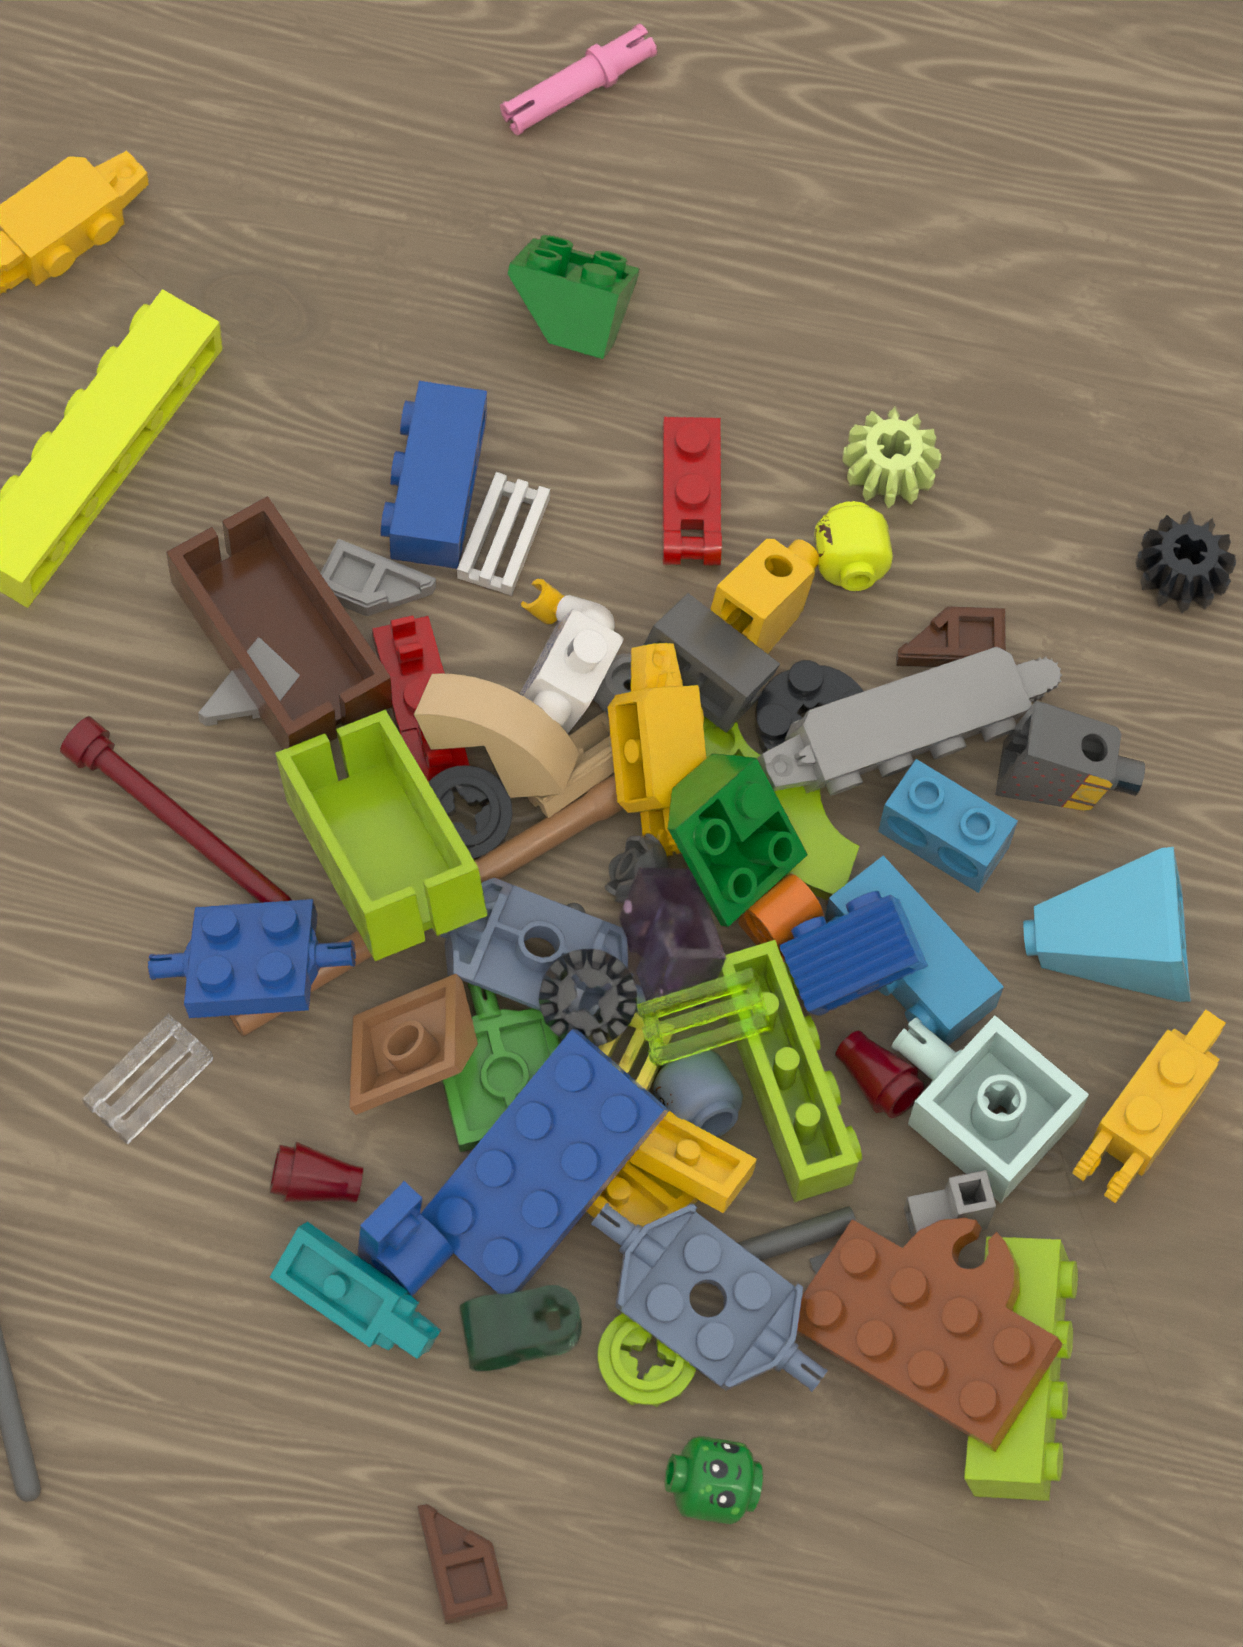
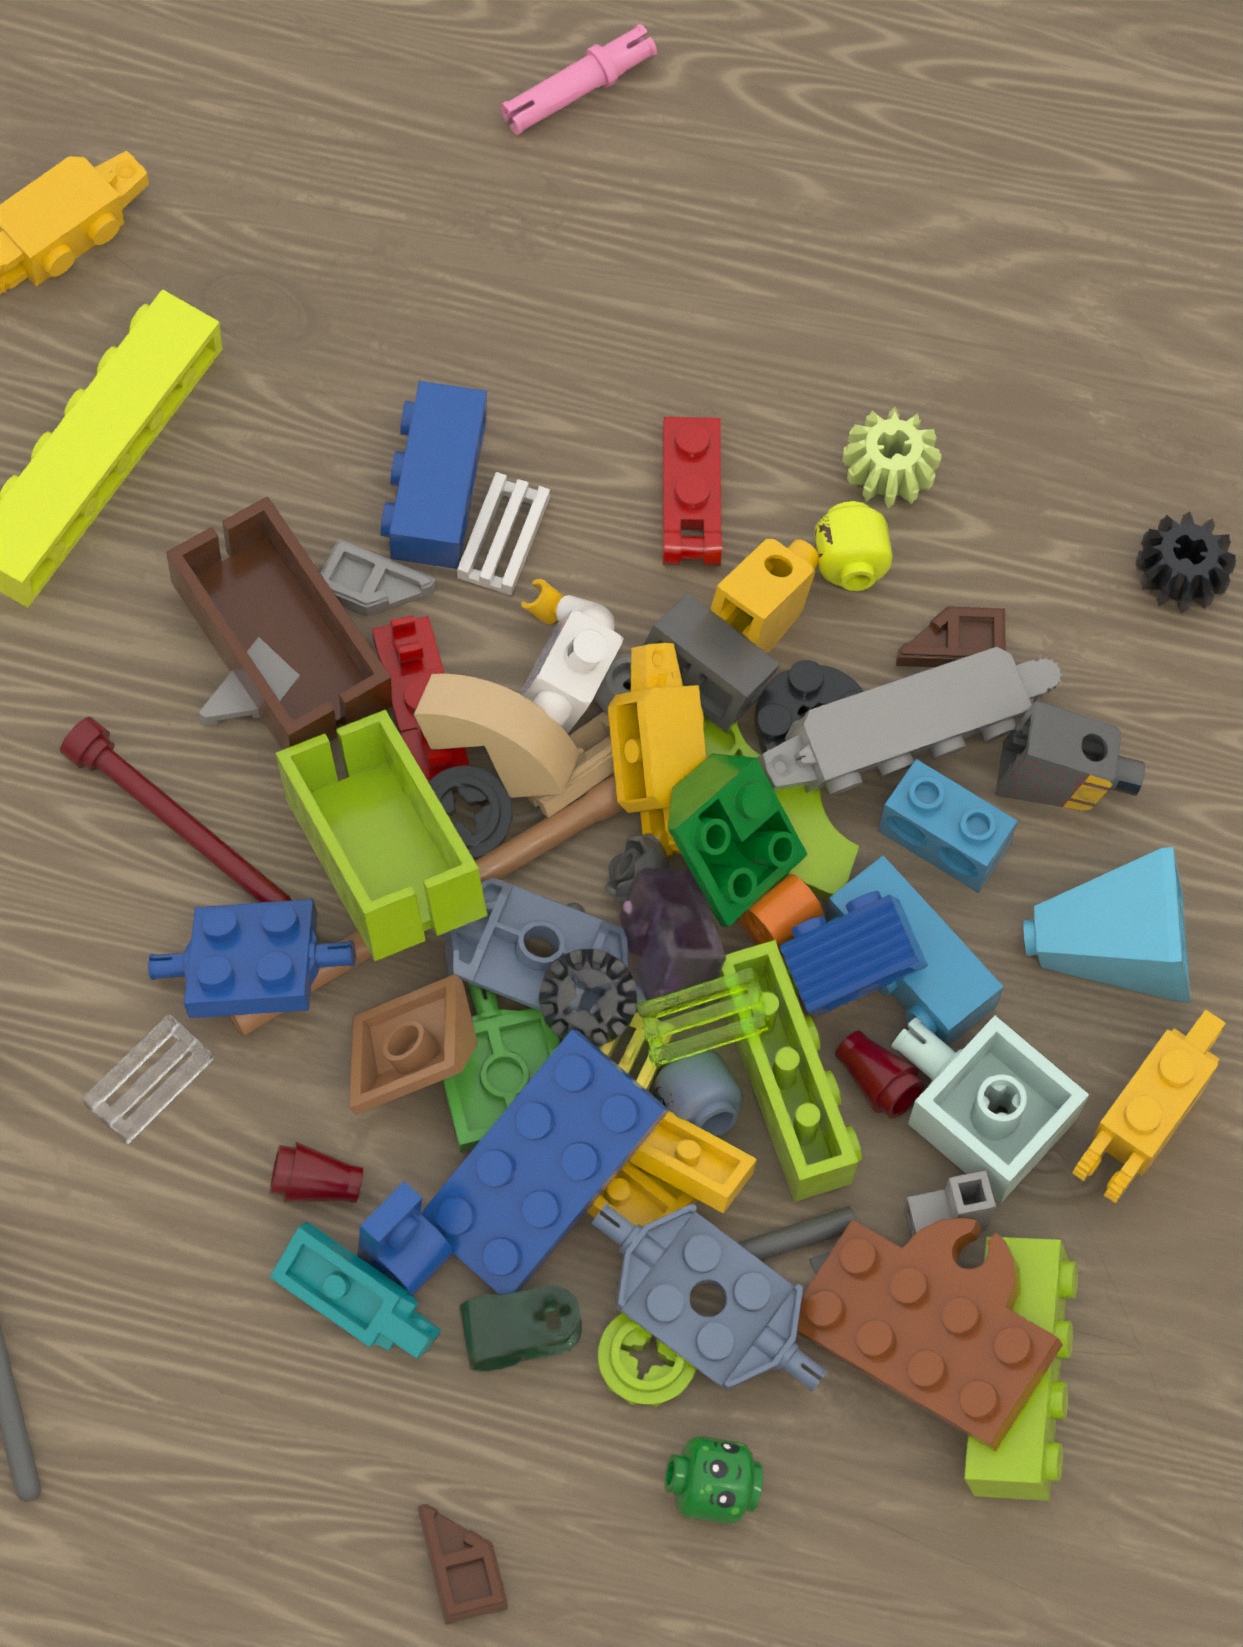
(574, 294): green slope -> none

